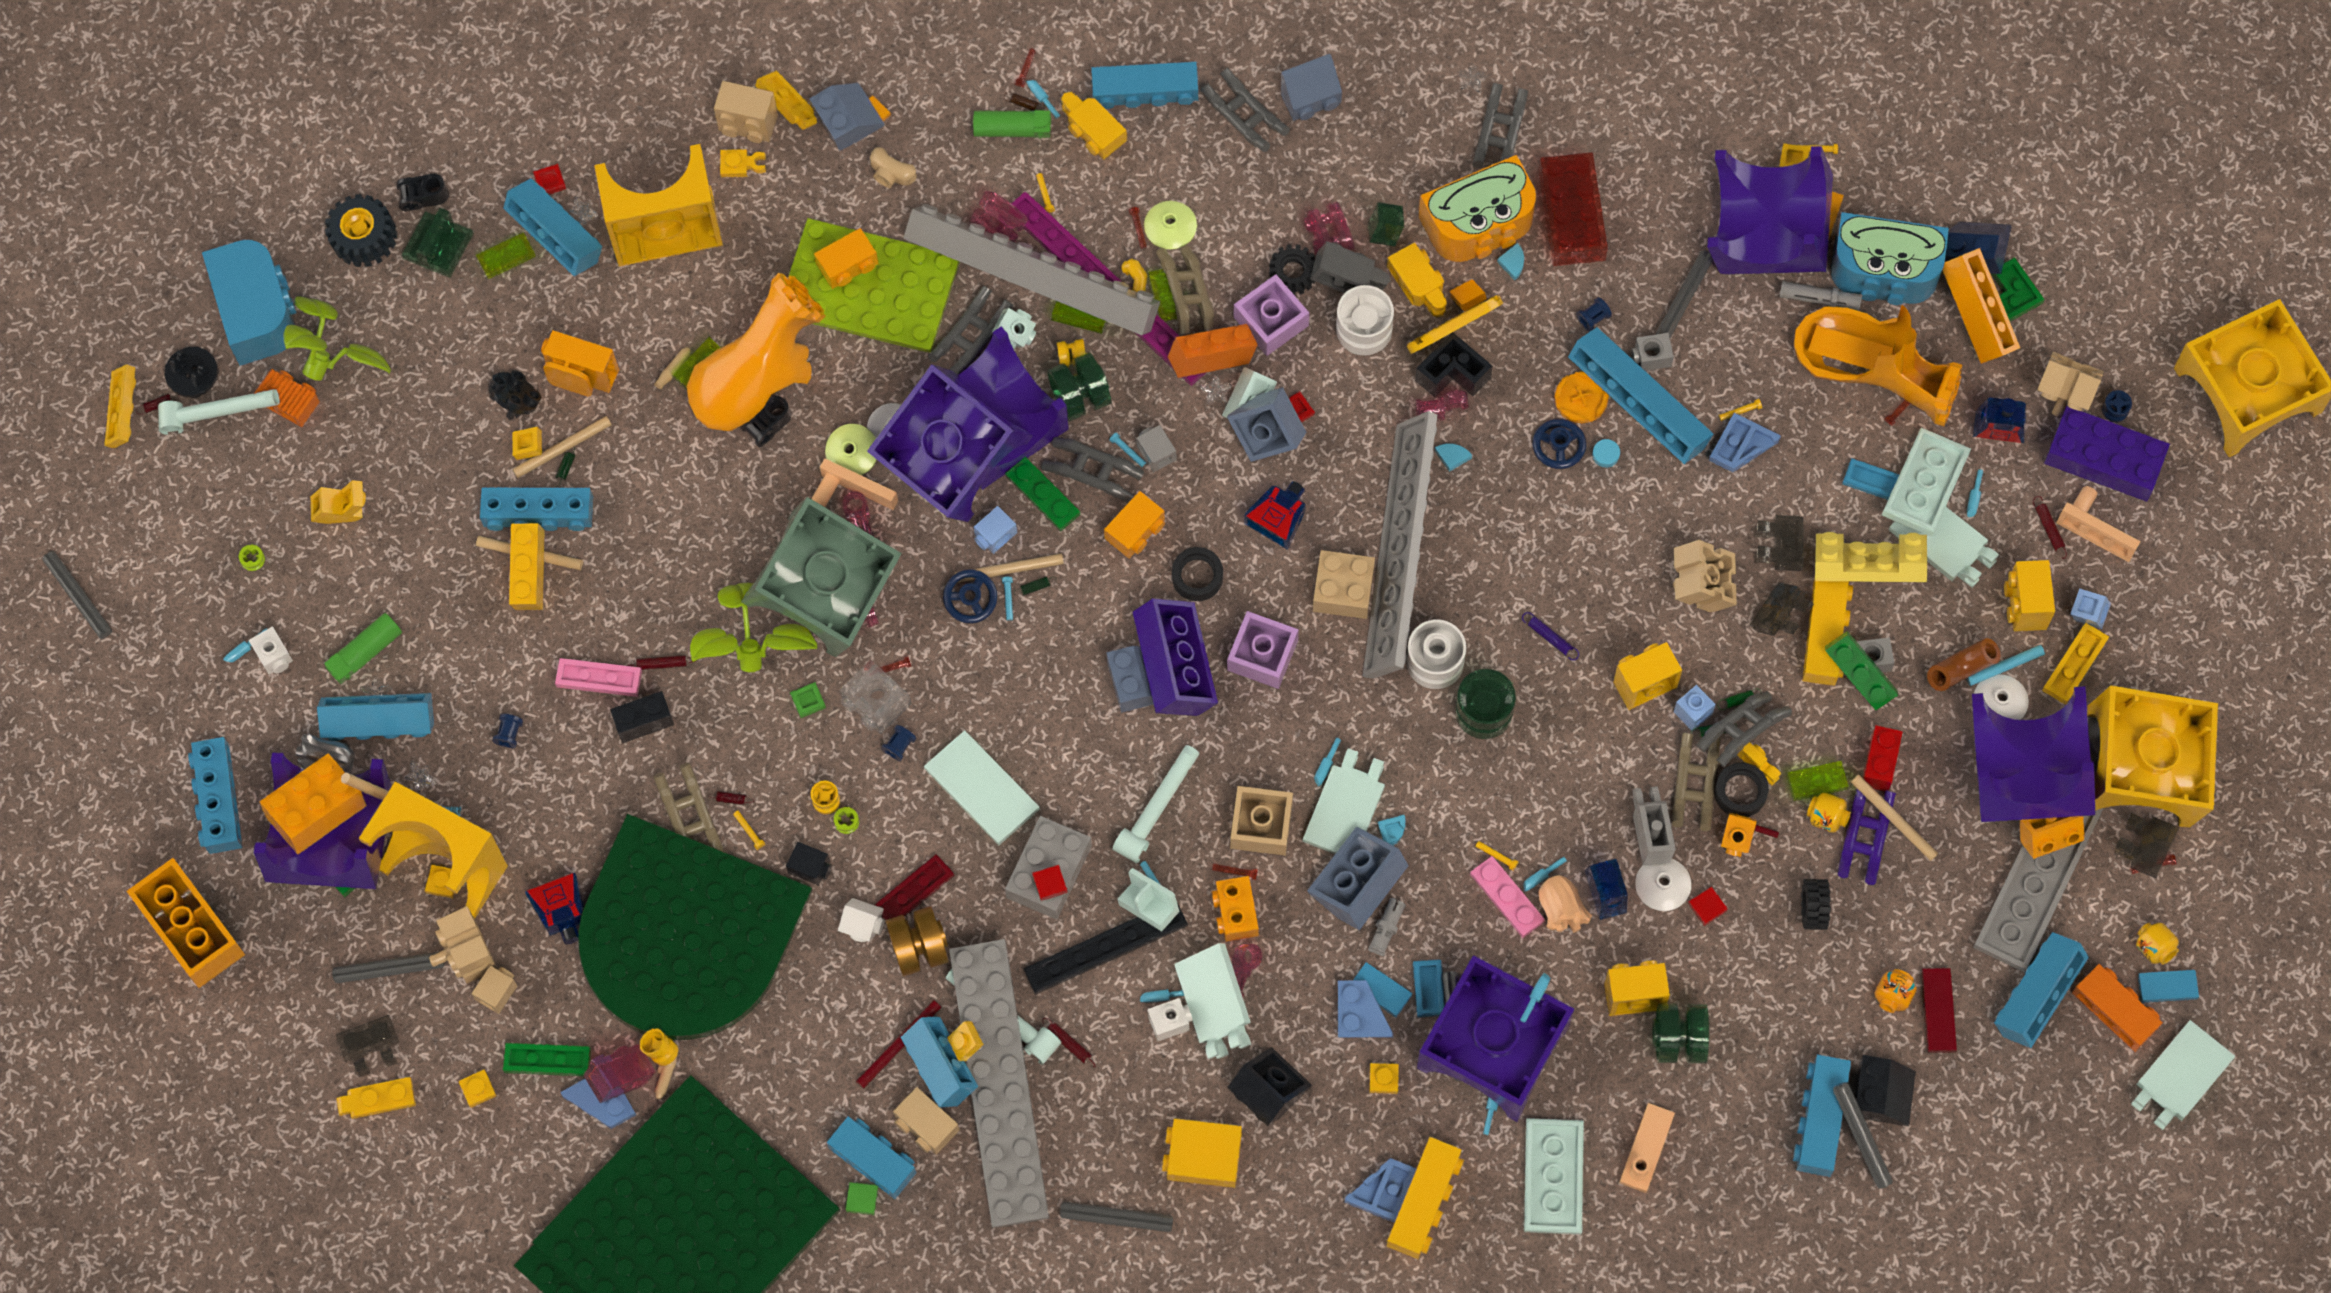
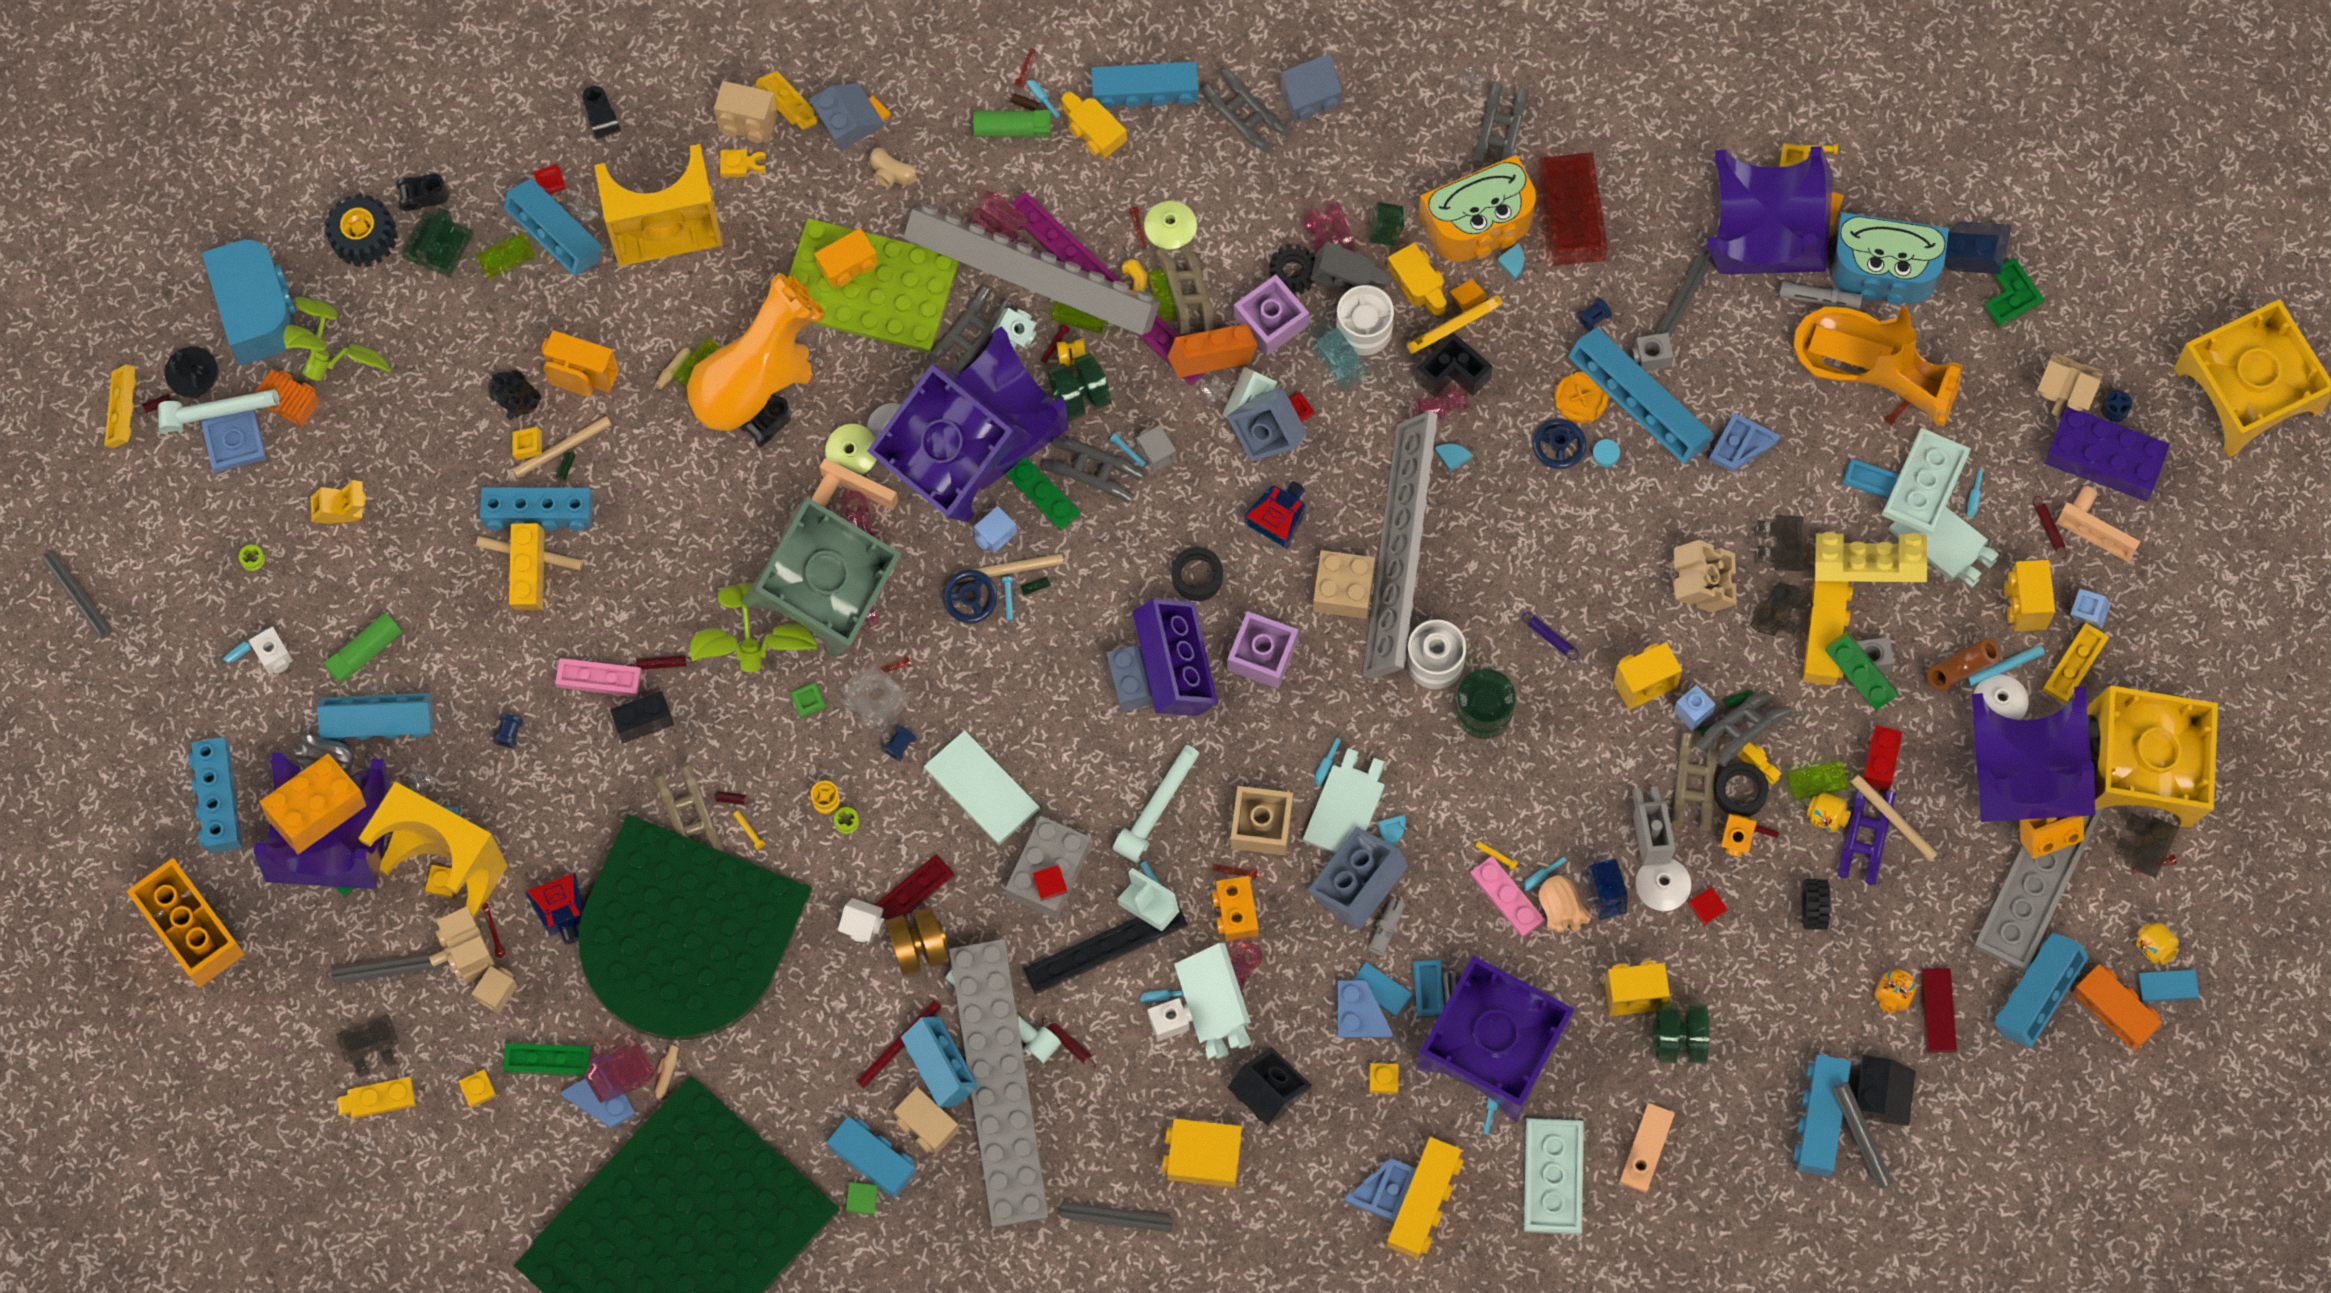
(233, 440): none -> medium blue plate
(364, 786): tan bar -> none
(500, 951): none -> dark red hinge
(600, 114): none -> black piece
(658, 1047): yellow wheel -> none
(809, 864): black brick -> none
(965, 1041): yellow plate -> none
(1048, 207): yellow piece -> none
(1063, 329): none -> dark red piece
(1135, 525): light orange brick -> none
(1340, 359): none -> clear light blue hips
(1536, 995): medium azure piece -> none
(1756, 404): yellow piece -> none
(1980, 306): light orange brick -> none
(2001, 420): clear blue torso -> none
(2182, 1073): light aqua tile -> none

